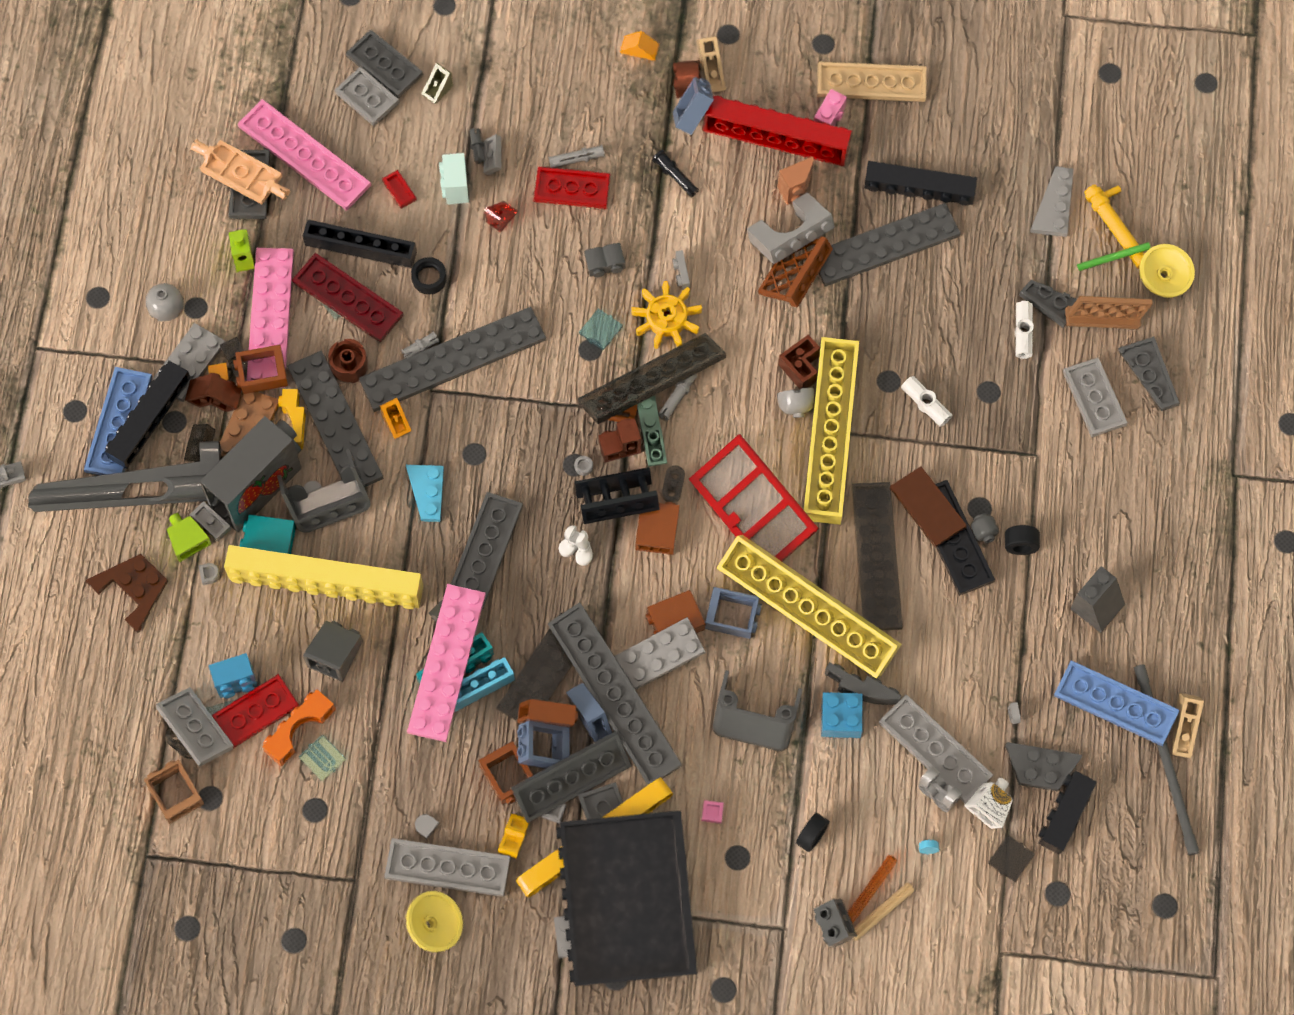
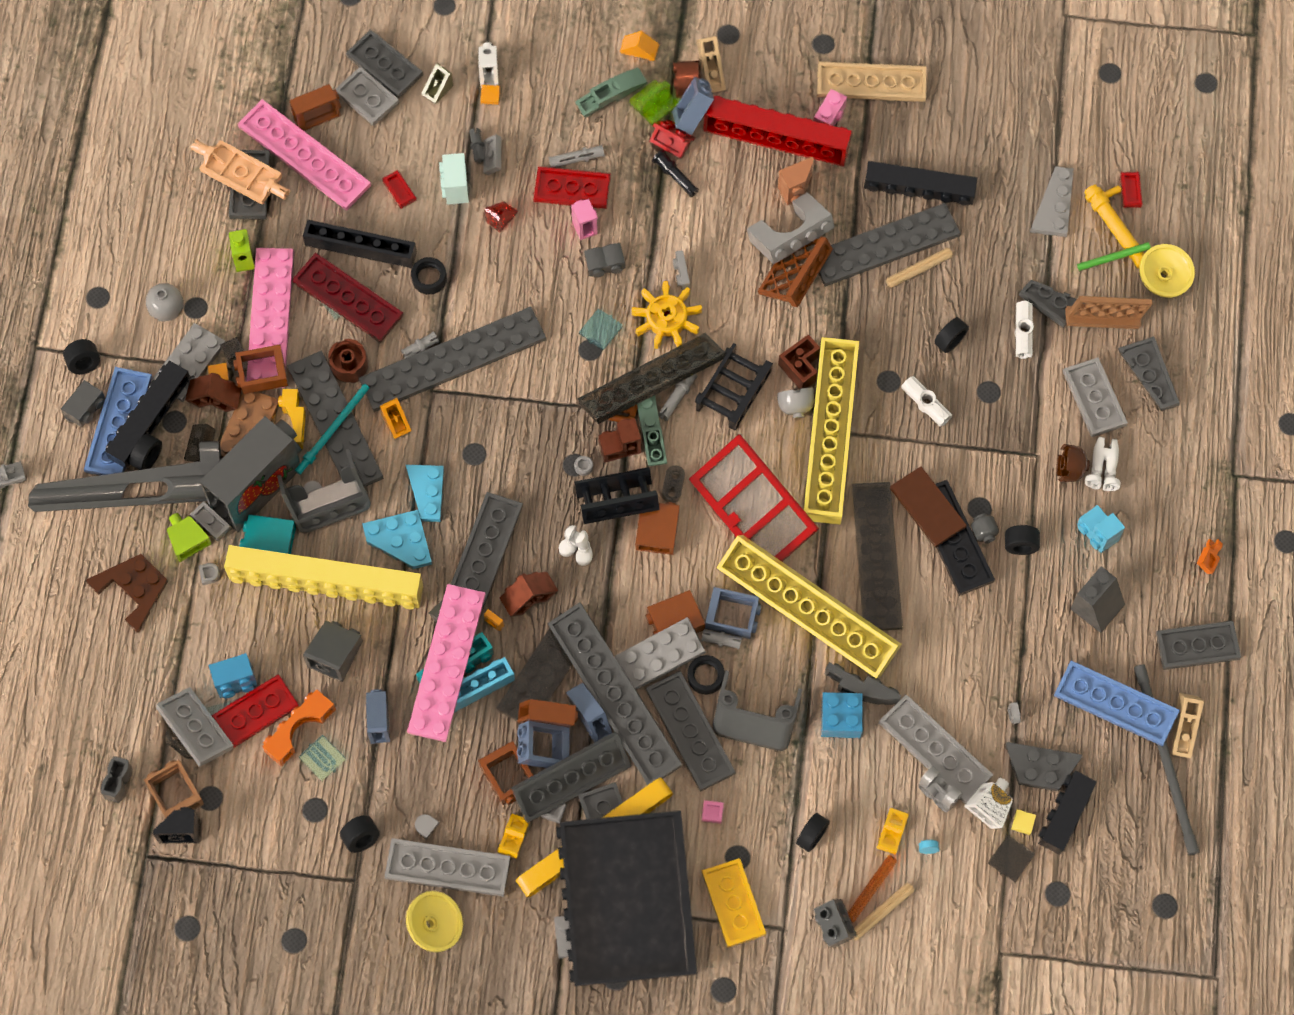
(81, 356): none -> black tyre
(83, 404): none -> dark grey brick
(113, 785): none -> dark grey brick
(145, 452): none -> black tyre
(179, 827): none -> black slope
(309, 457): none -> teal bar
(315, 107): none -> dark orange window
(359, 833): none -> black tyre
(377, 716): none -> sand blue slope
(400, 538): none -> medium azure plate
(488, 58): none -> white torso
(490, 94): none -> light orange tile
(493, 620): none -> light orange tile
(528, 591): none -> copper brick
(584, 219): none -> bright pink brick
(611, 90): none -> sand green slope
(654, 101): none -> clear neon green bracket
(671, 138): none -> red bracket
(690, 731): none -> dark grey plate
(703, 689): none -> black tyre
(721, 639): none -> light grey pin
(733, 902): none -> yellow plate
(743, 402): none -> black fence
(892, 831): none -> yellow slope
(919, 267): none -> tan axle
(951, 335): none -> black tyre
(1023, 822): none -> light yellow tile
(1072, 463): none -> reddish brown cylinder
(1100, 528): none -> medium azure brick
(1111, 457): none -> white piece
(1131, 189): none -> red tile
(1198, 645): none -> dark grey plate
(1209, 559): none -> orange plate

